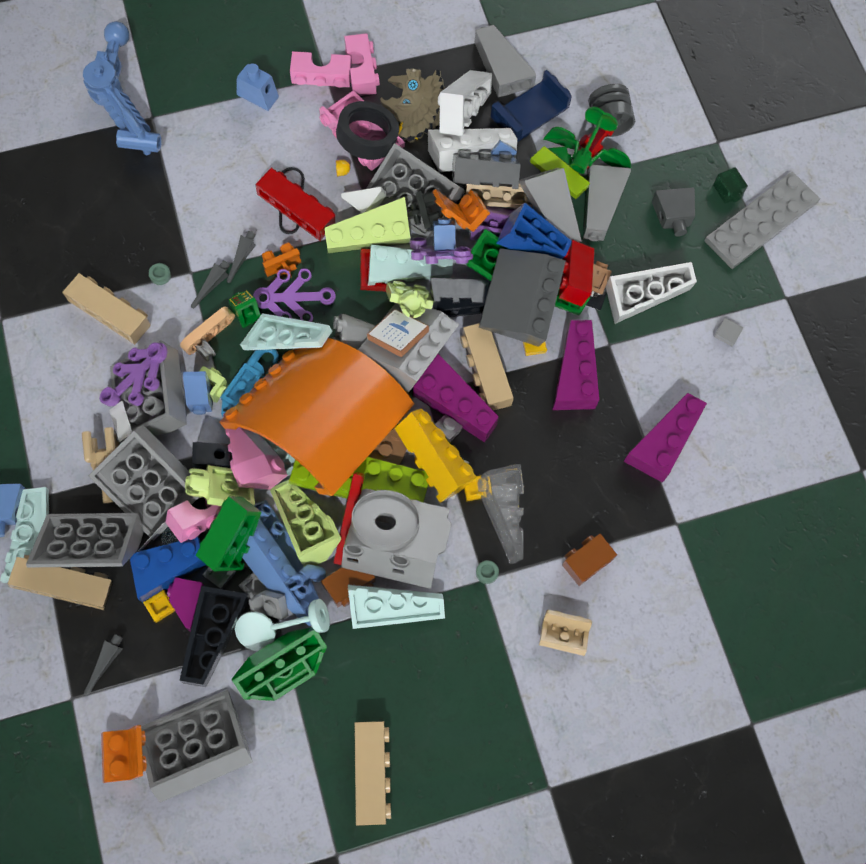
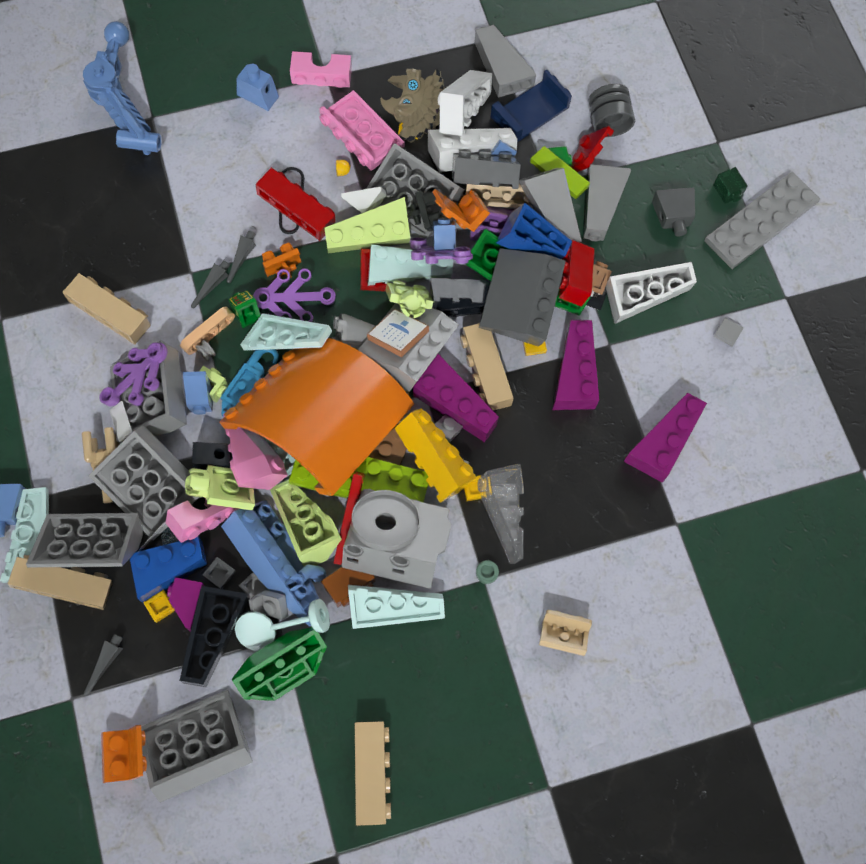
(159, 274): sand green tile -> none
(229, 535): green wedge -> none
(362, 77): bright pink arch -> none
(367, 112): black tyre -> none
(583, 158): green plant -> none
(589, 559): dark orange brick -> none

